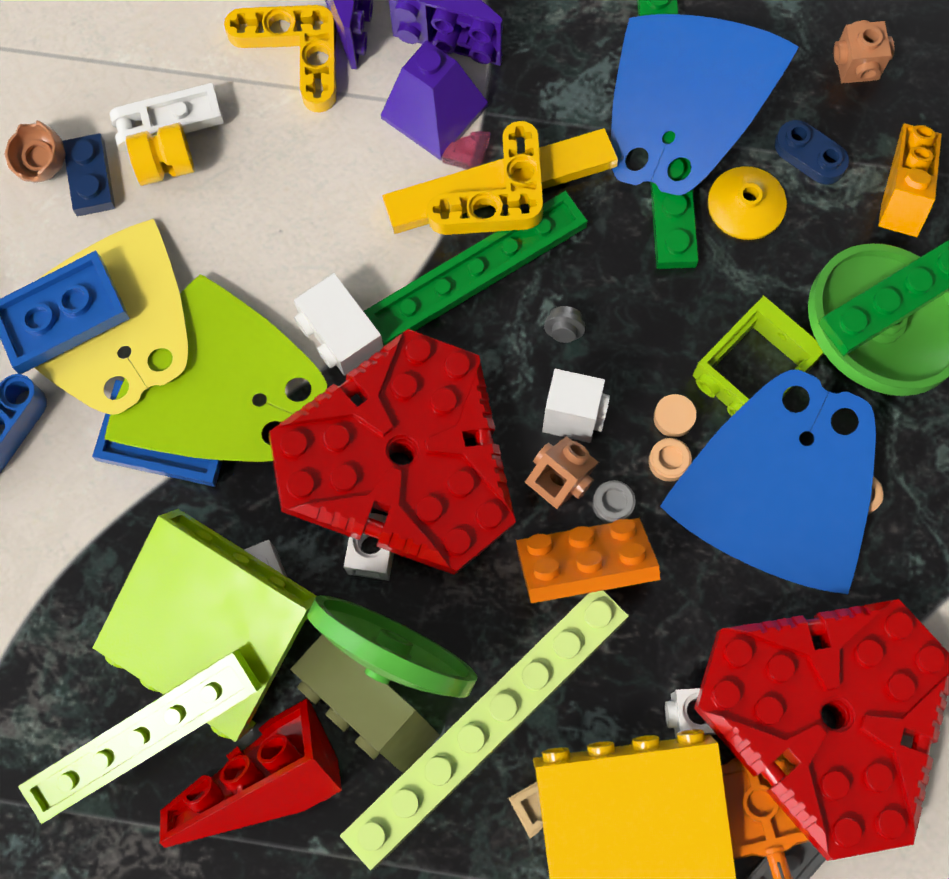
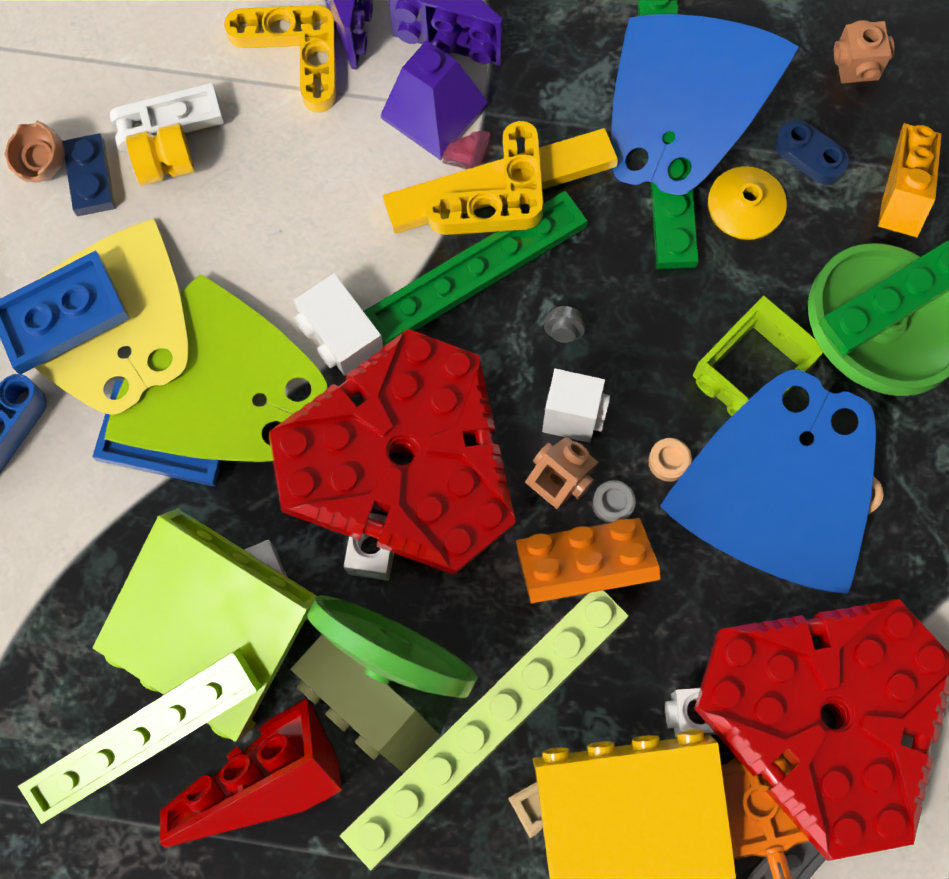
(674, 415): light nougat tile -> none

